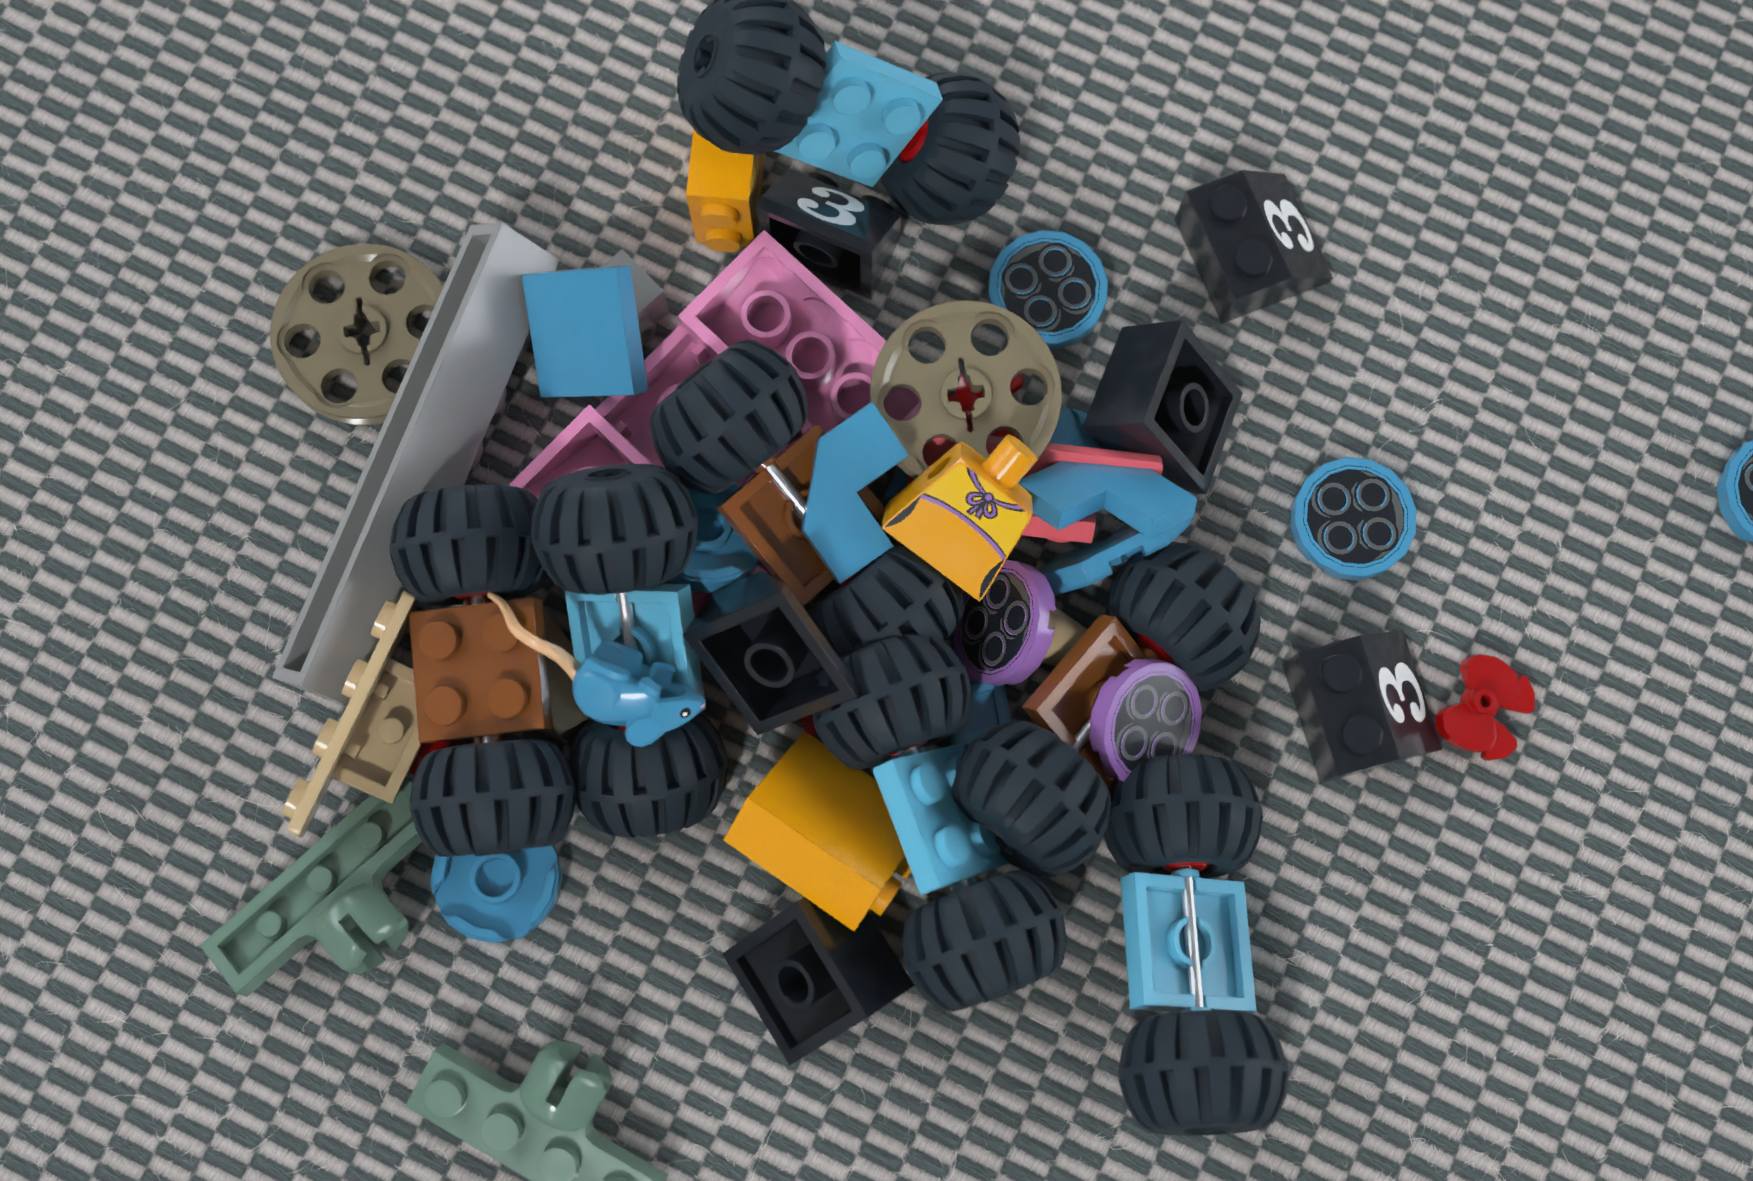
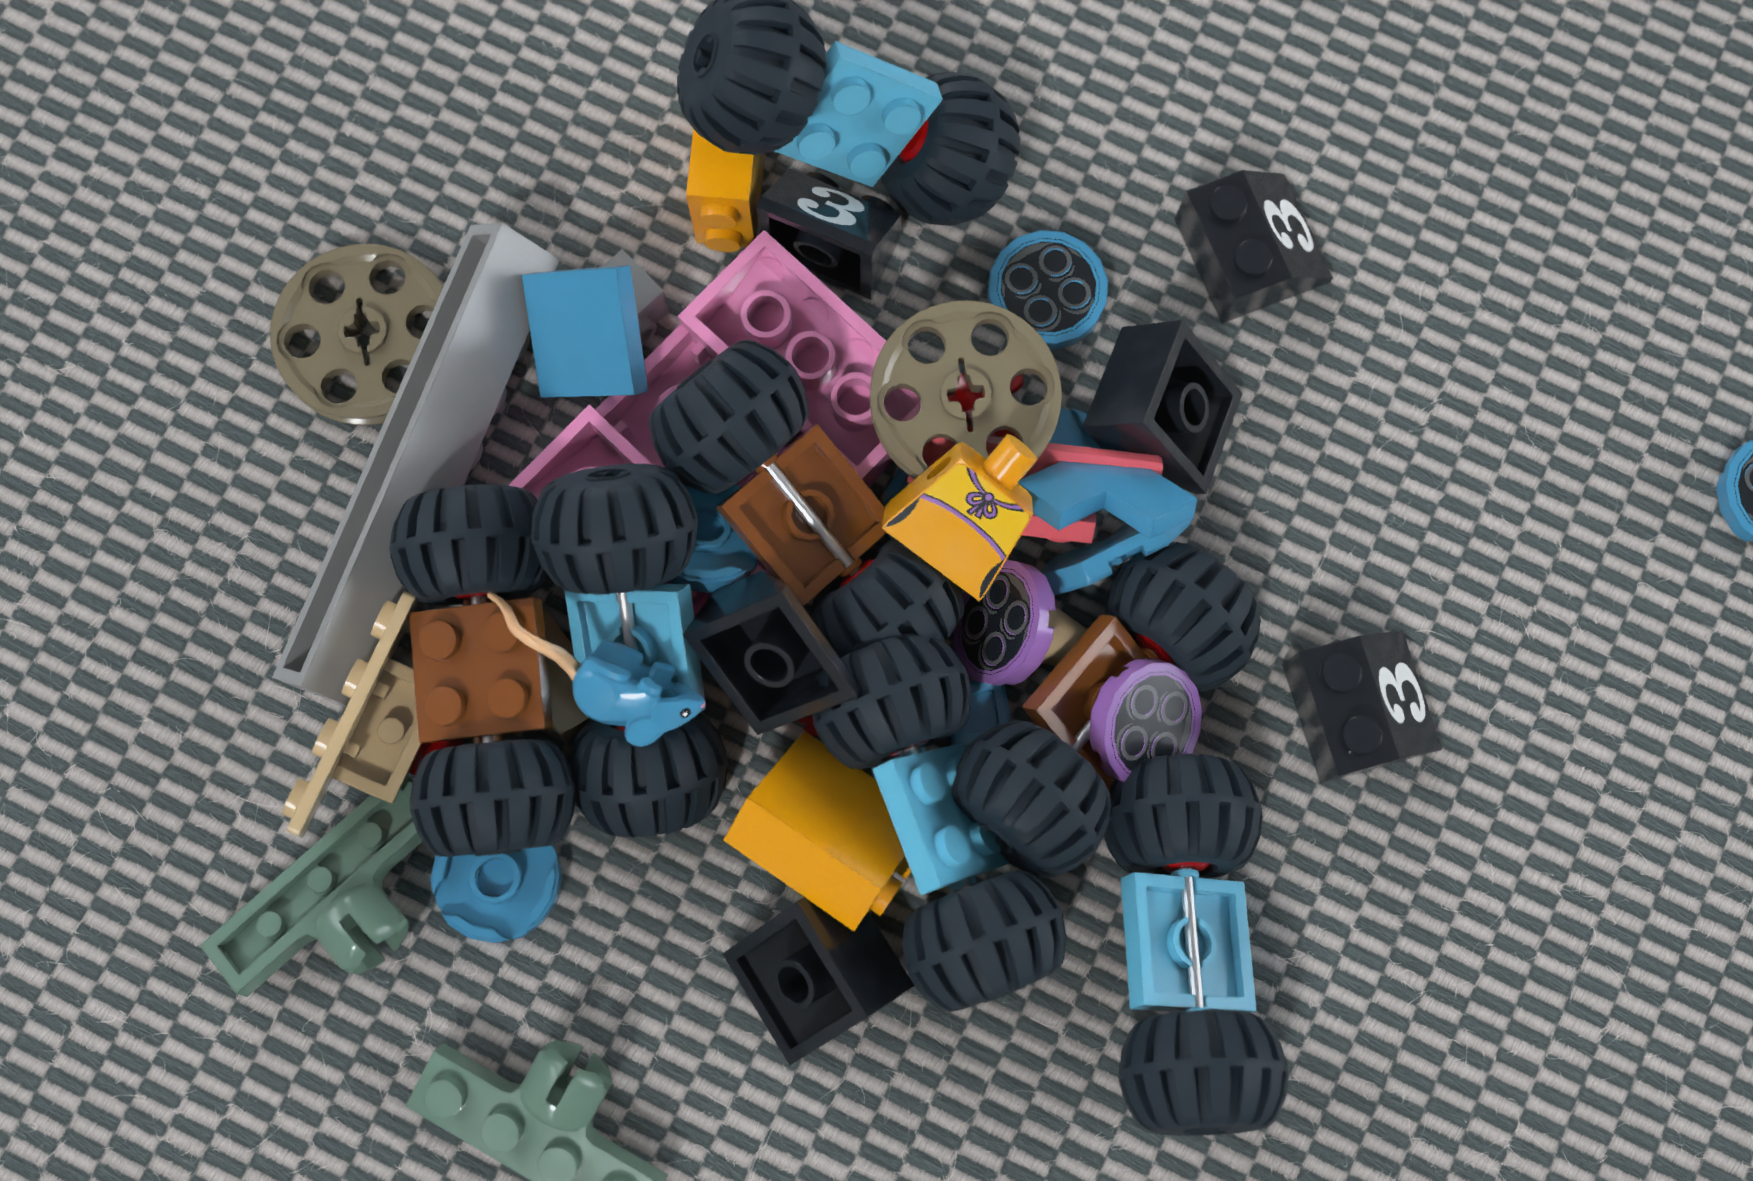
(834, 514): dark azure tile -> none
(1353, 518): tile -> none
(1471, 722): red piece -> none

